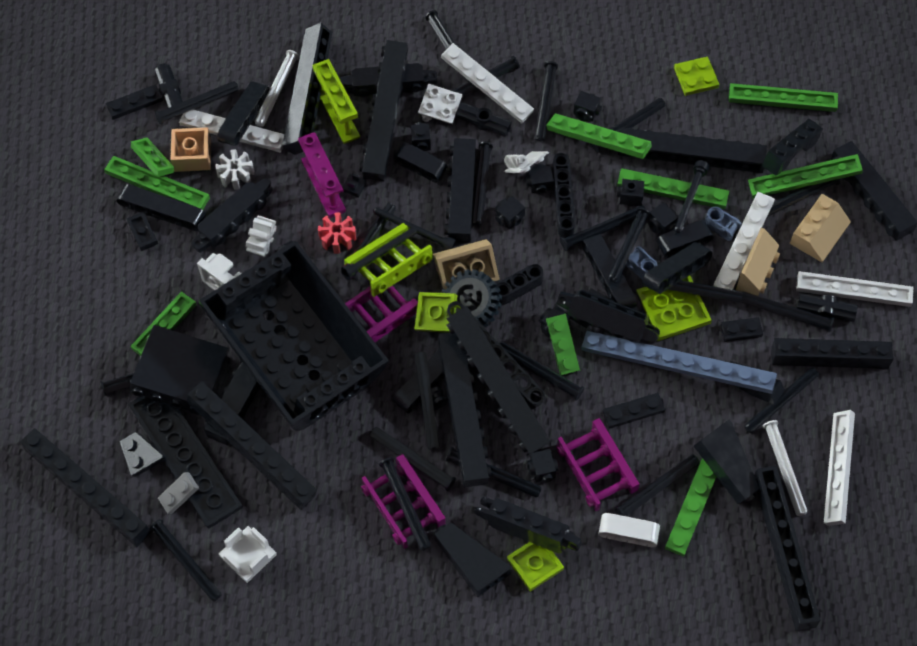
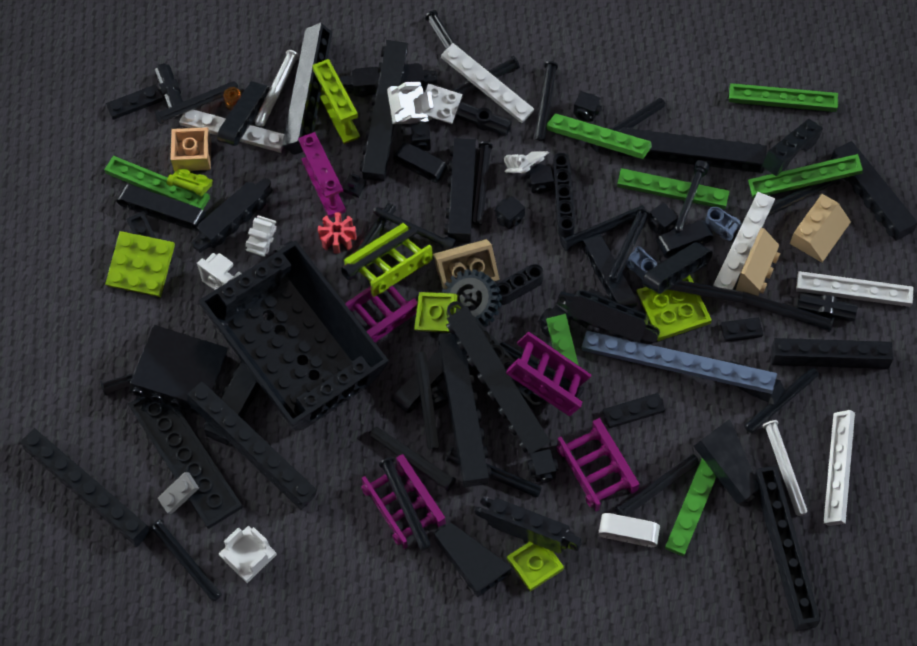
(140, 264): none -> lime plate
(140, 454): wing -> none
(152, 157): bright green plate -> none
(169, 319): bright green plate -> none
(190, 181): none -> lime plate
(231, 97): none -> clear orange wheel
(234, 169): white gear -> none
(409, 103): none -> white panel
(540, 384): none -> magenta fence
(631, 192): black brick -> none
(696, 76): lime plate -> none

